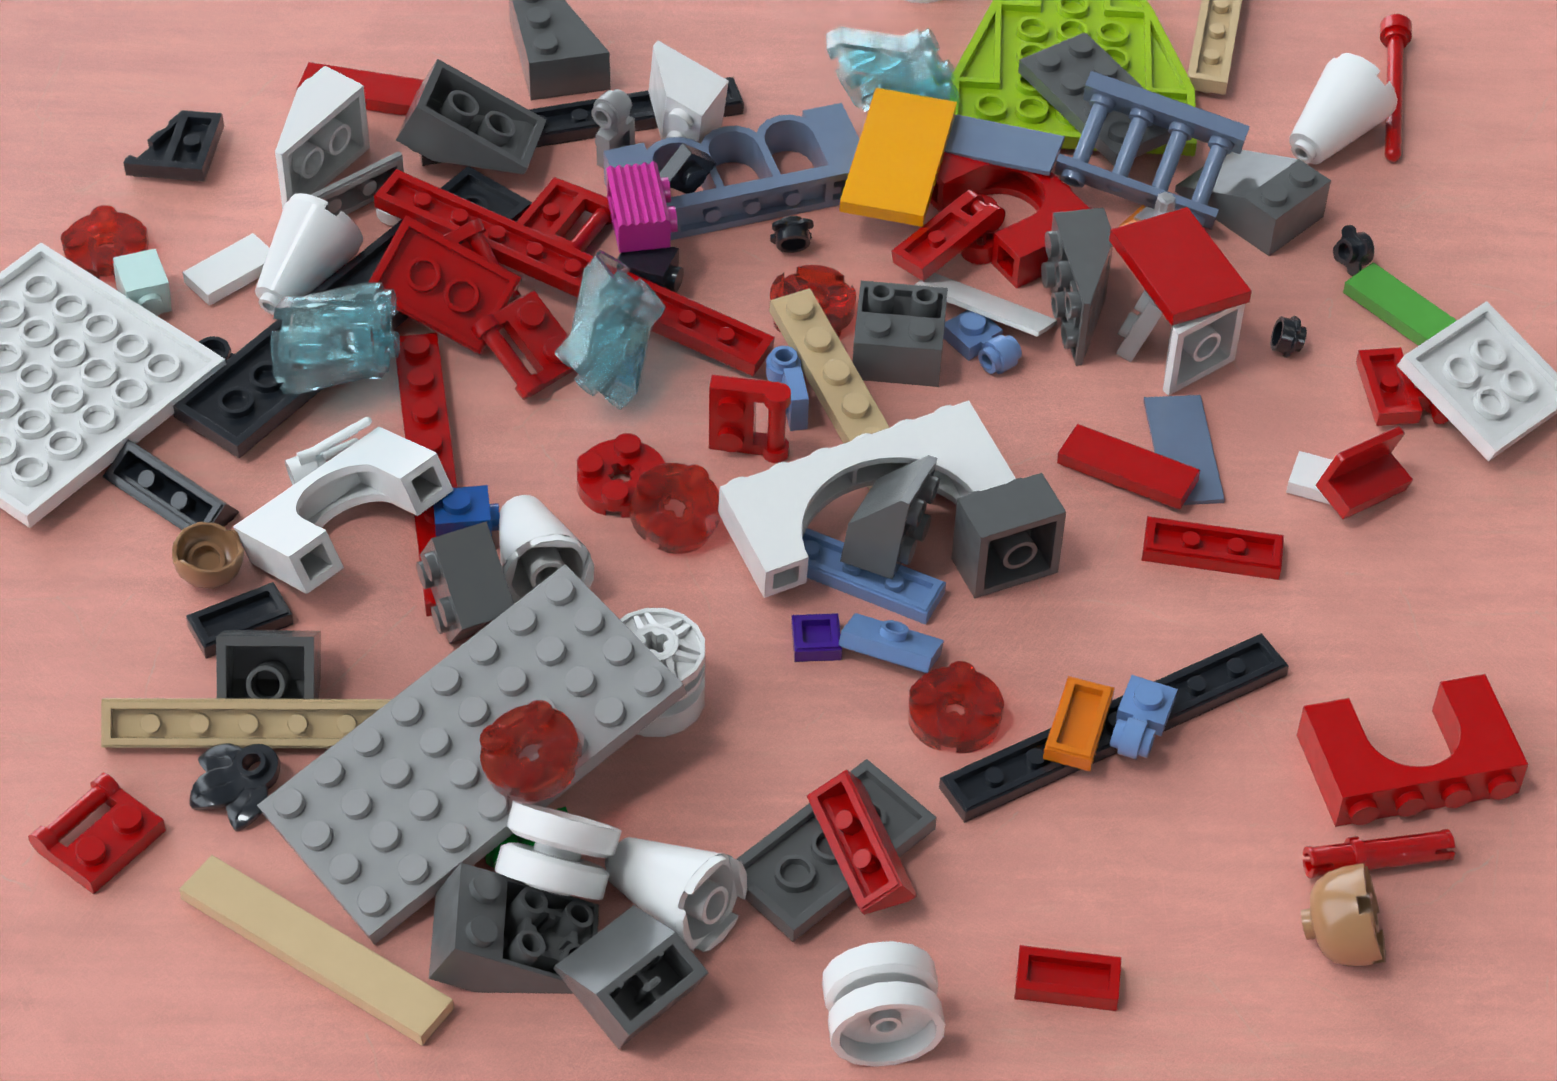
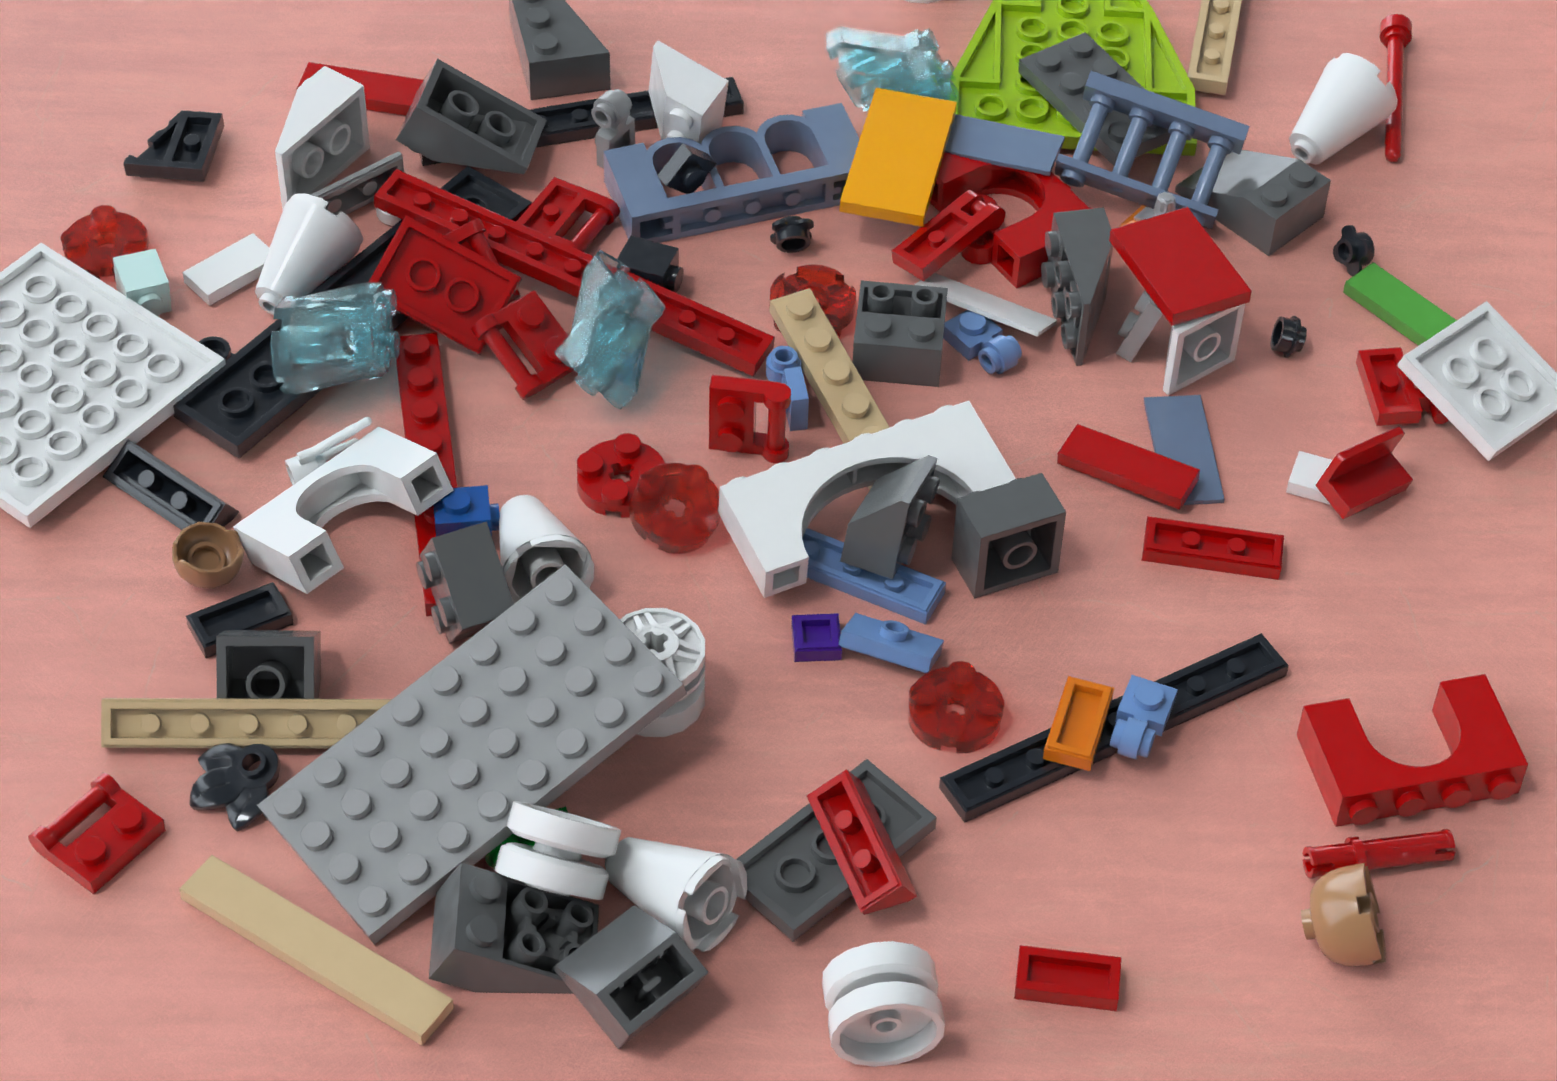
(527, 726): clear red plate -> none
(640, 208): dark pink brick -> none

